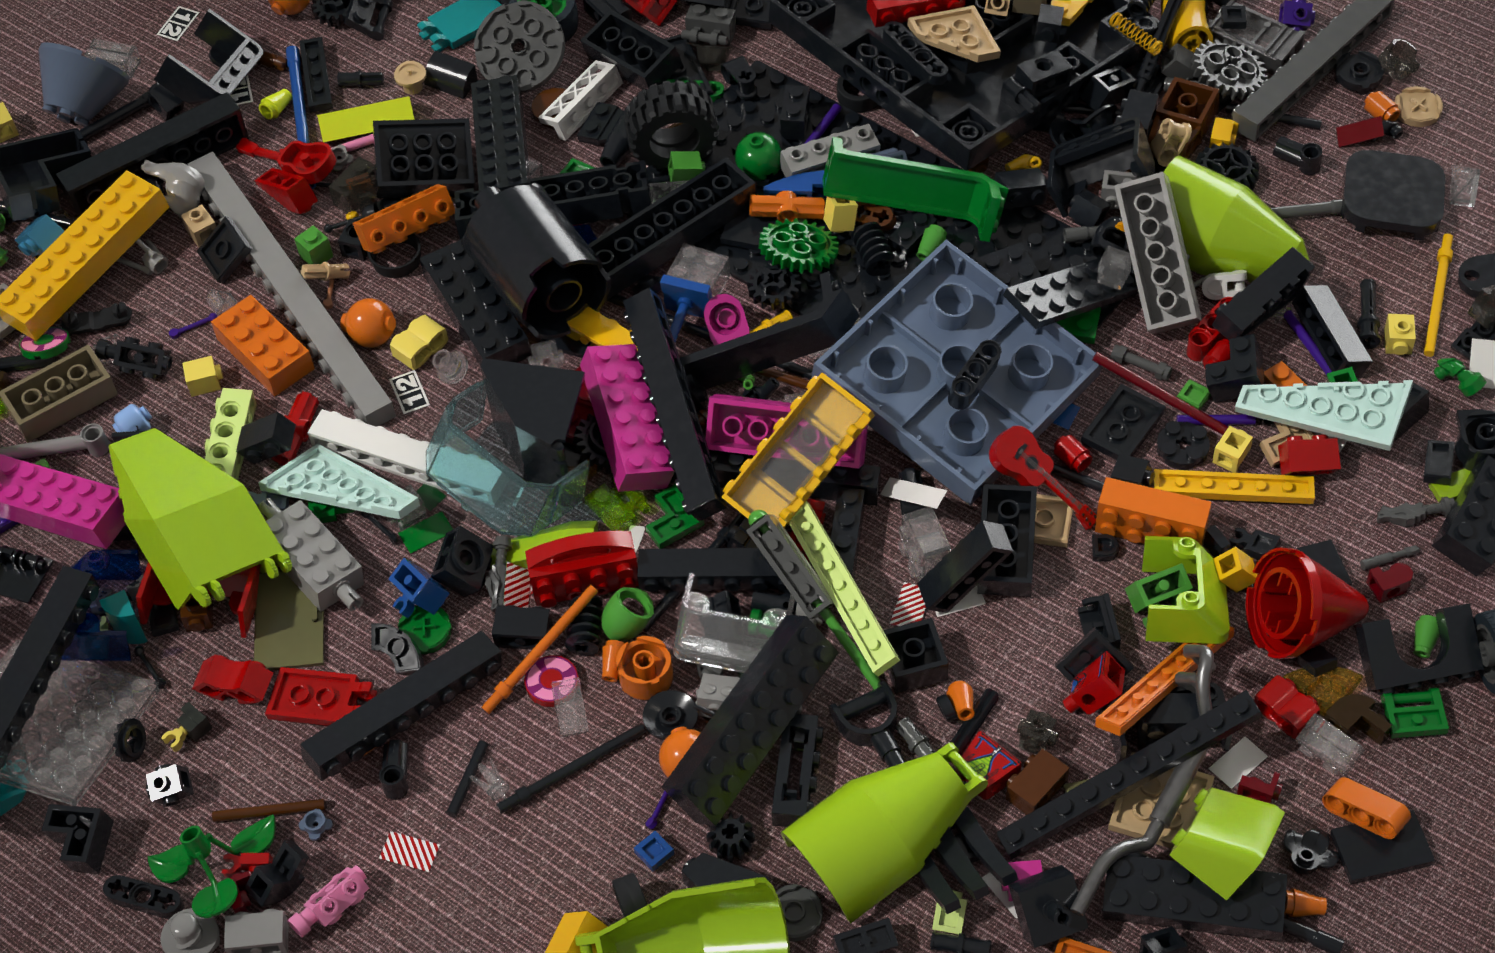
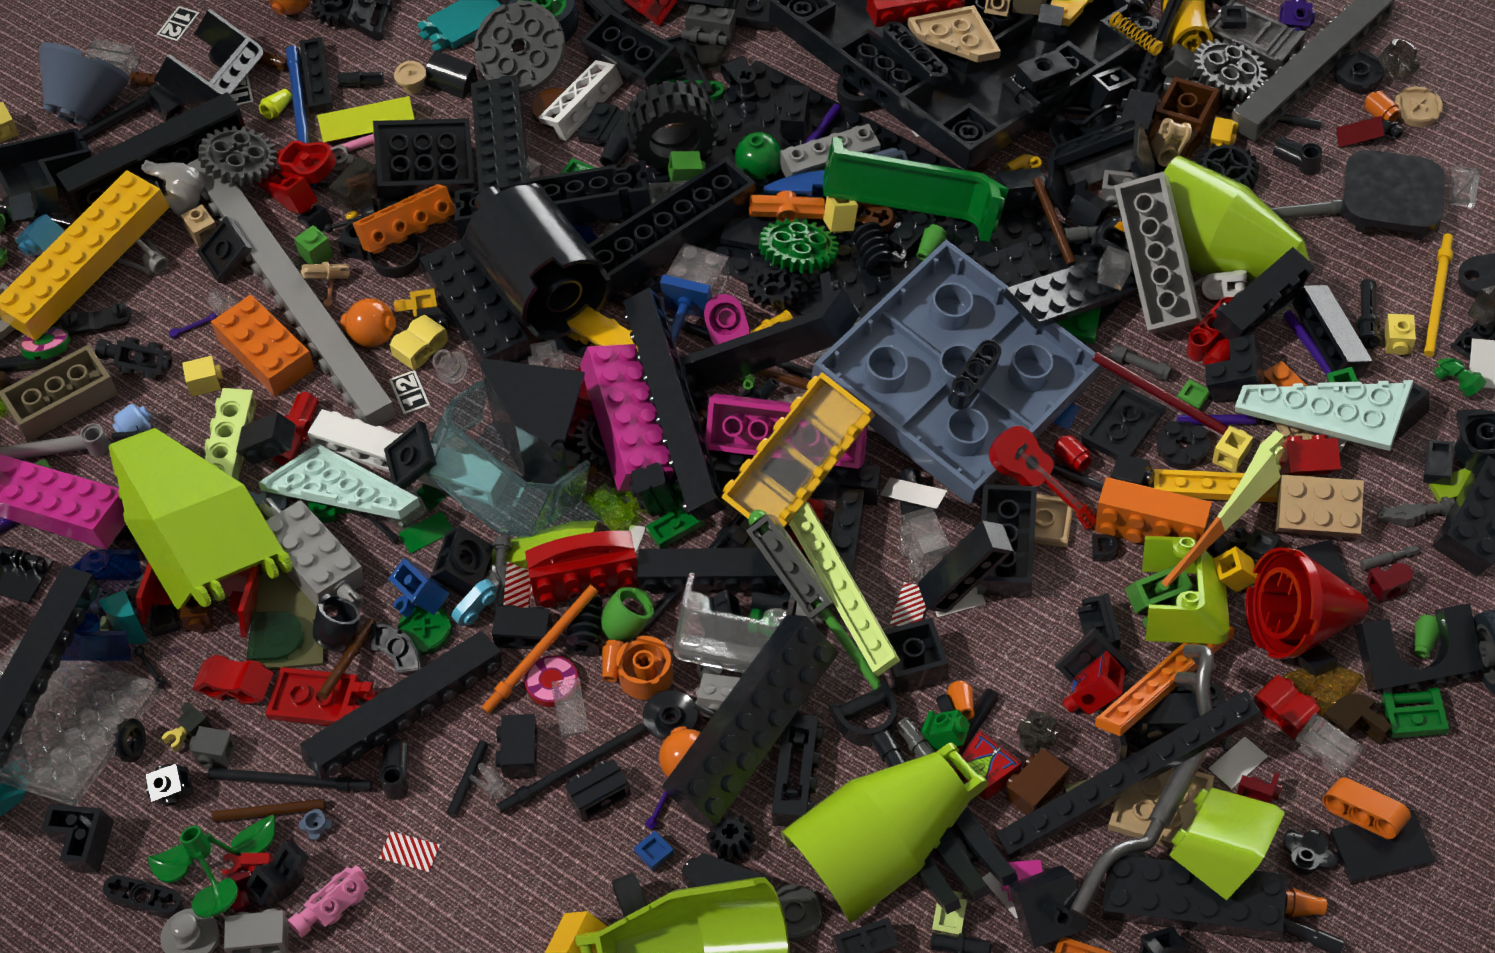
(142, 79): none -> reddish brown axle
(212, 747): none -> dark grey brick
(237, 156): none -> dark grey gear
(274, 636): none -> clear green tile
(316, 216): none -> black slope
(338, 631): none -> black piece
(342, 783): none -> black bar
(345, 660): none -> reddish brown bar
(410, 455): none -> black tile
(419, 299): none -> yellow plate
(437, 314): none -> black arm
(474, 602): none -> medium azure plate
(518, 745): none -> black brick
(597, 789): none -> black brick
(653, 490): none -> black brick
(945, 728): none -> green brick
(1054, 221): none -> reddish brown bar
(1257, 480): none -> yellowish green plate
(1319, 506): none -> tan brick

